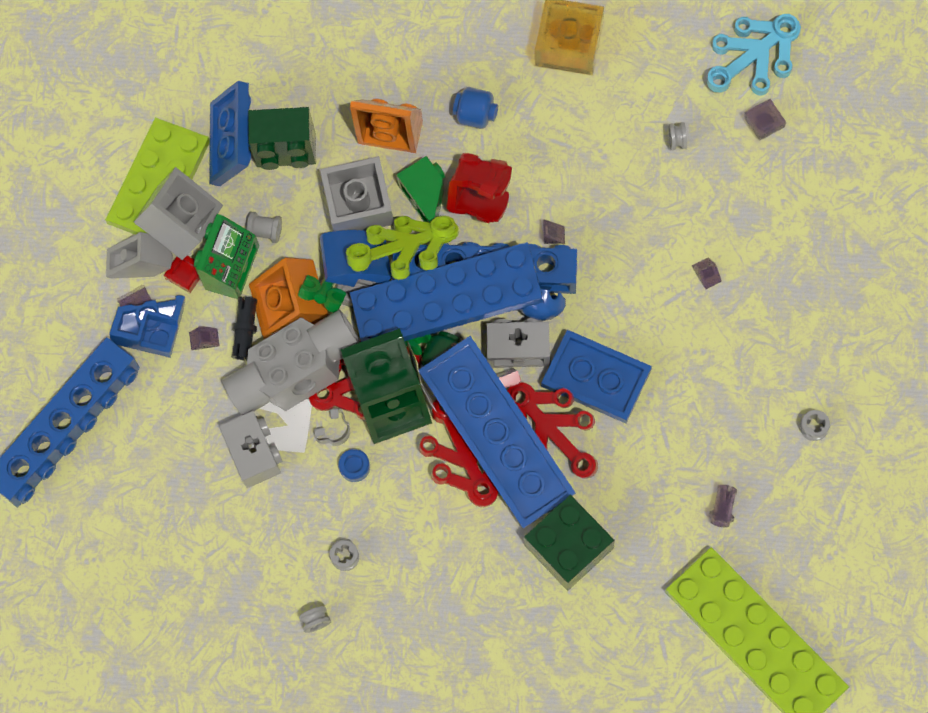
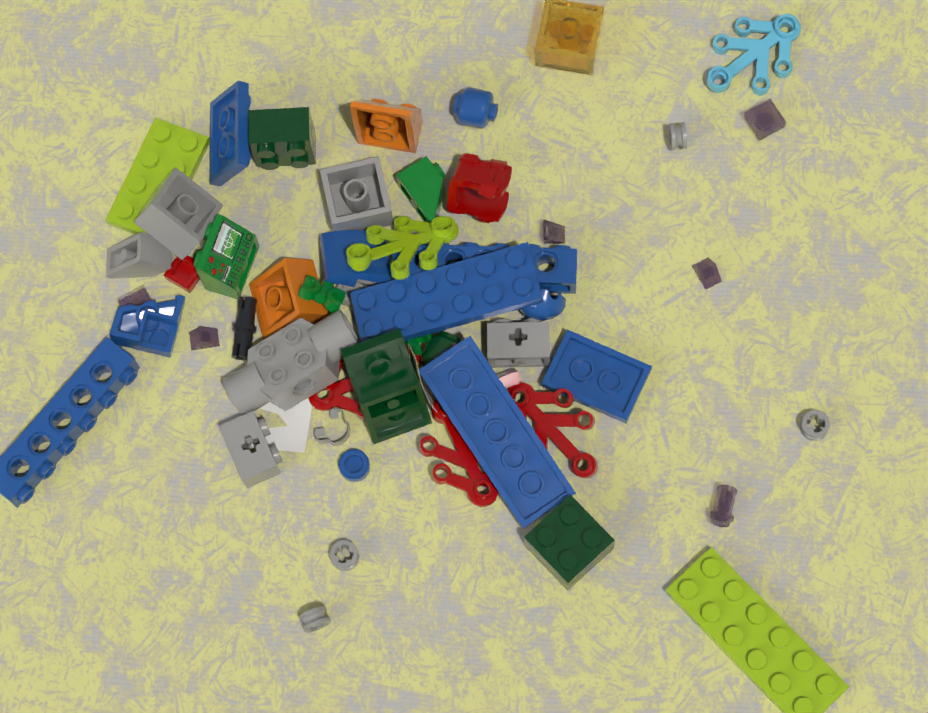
(265, 226): light grey bush -> none

